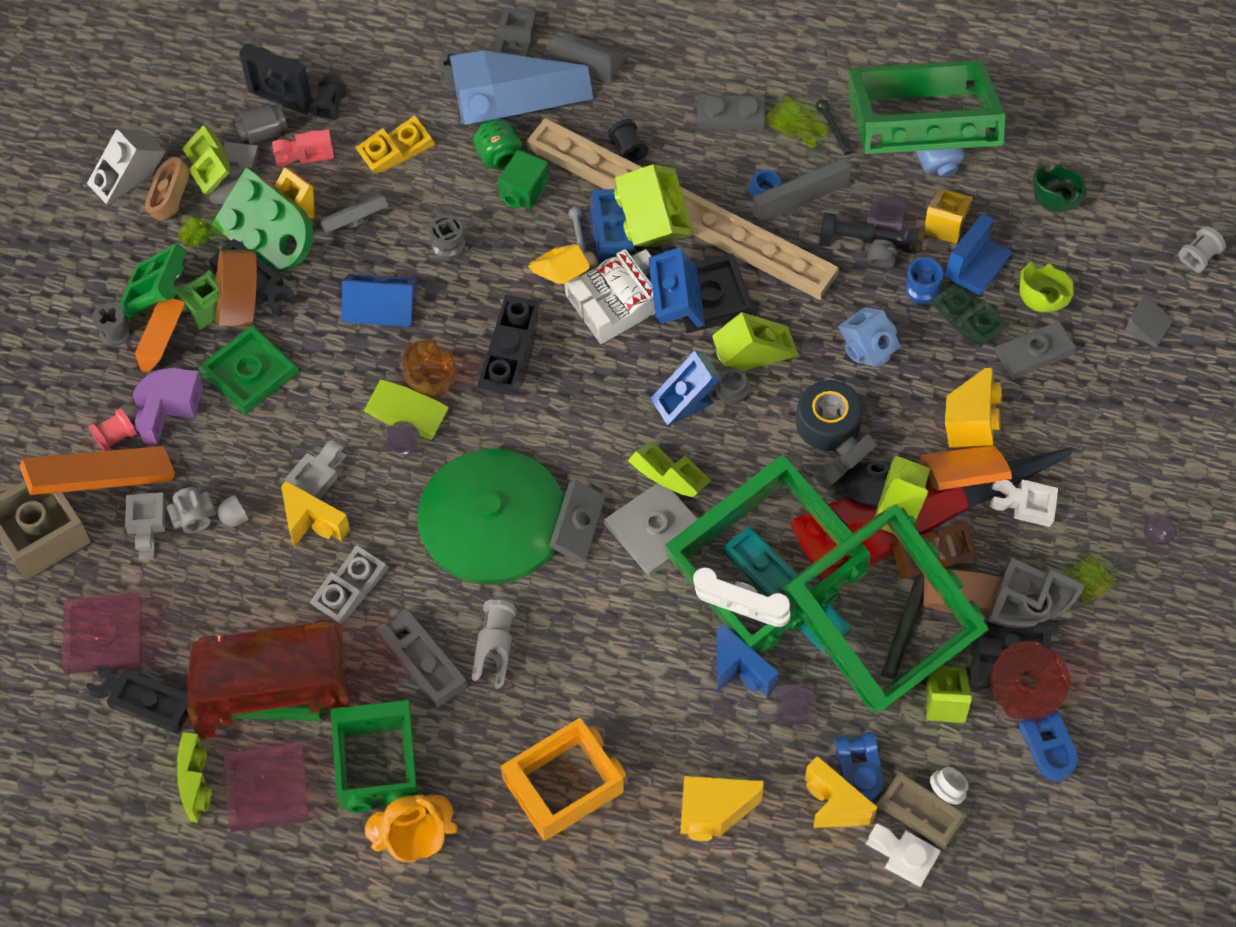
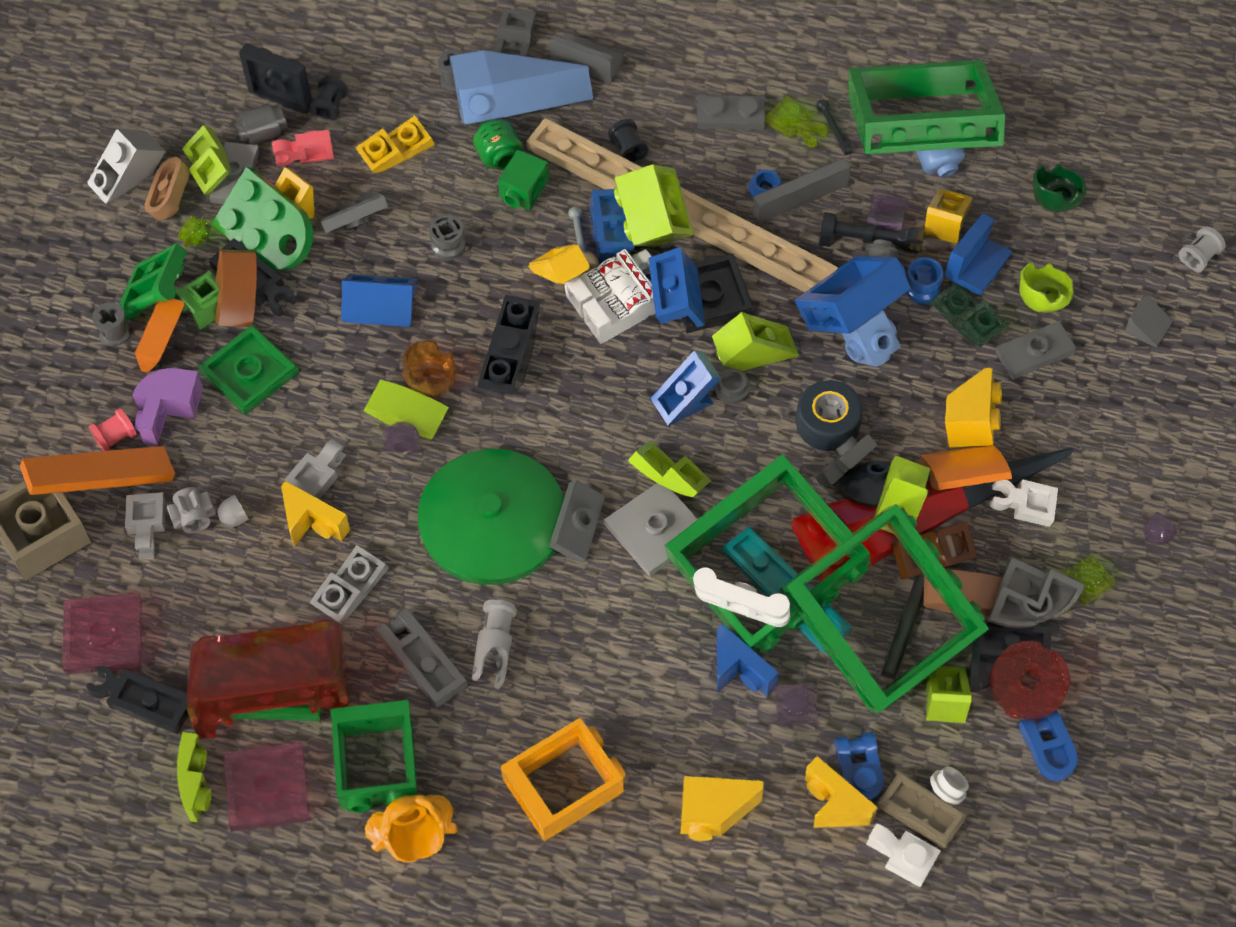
(853, 294): none -> blue window

